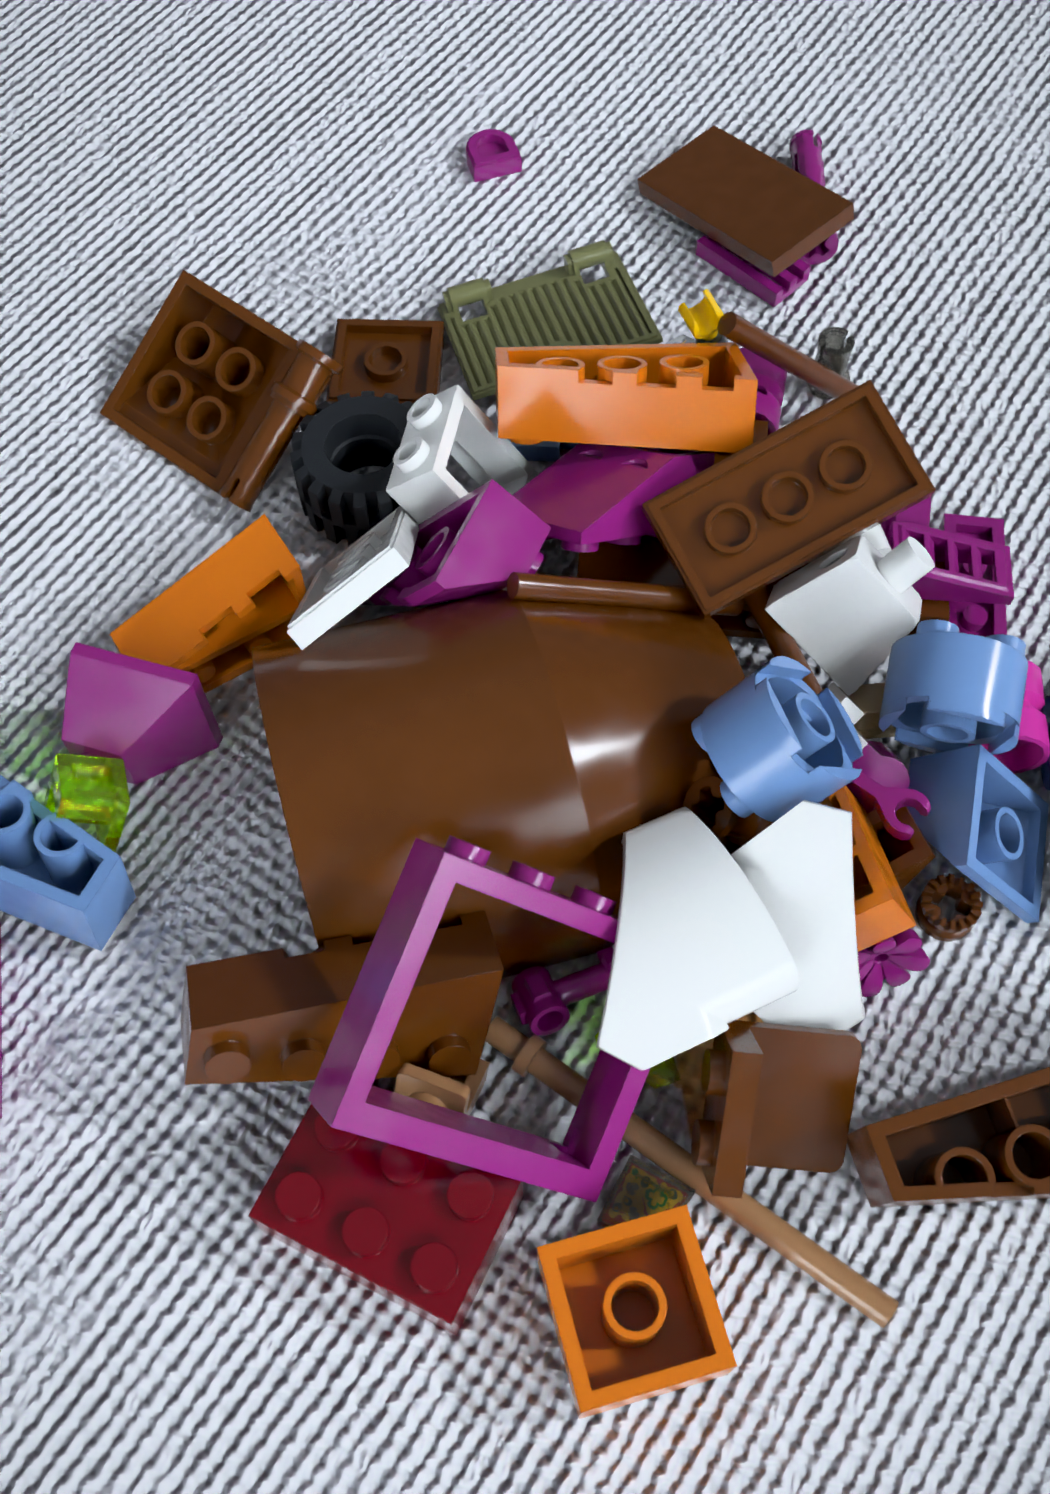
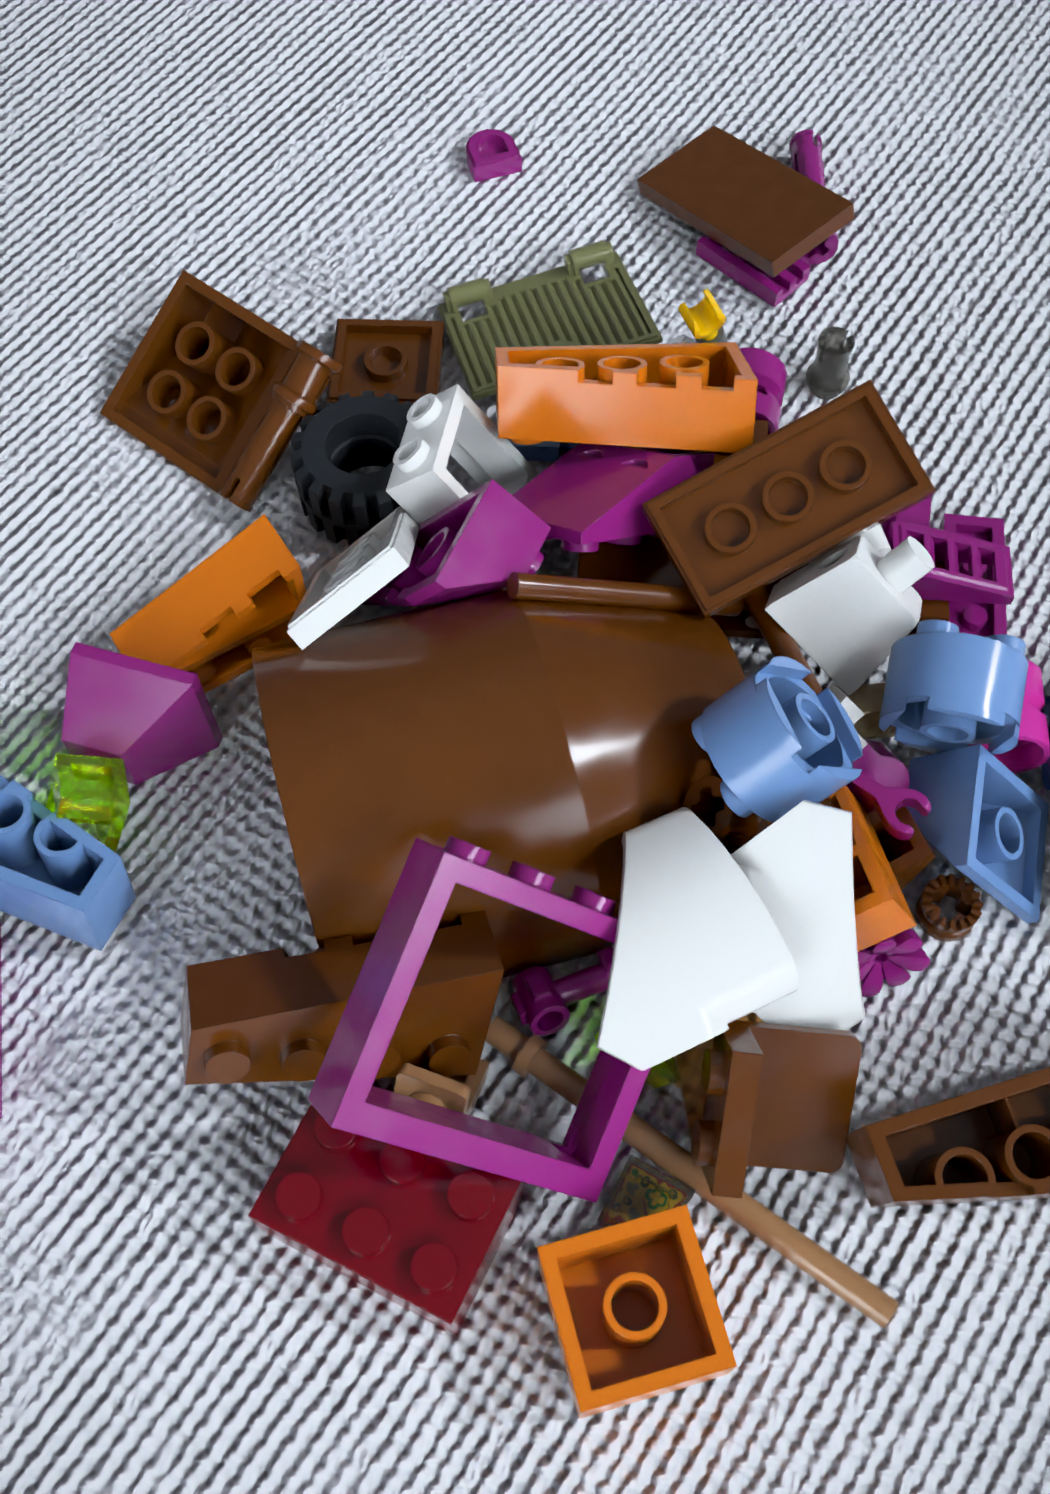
(783, 355): reddish brown bar -> none

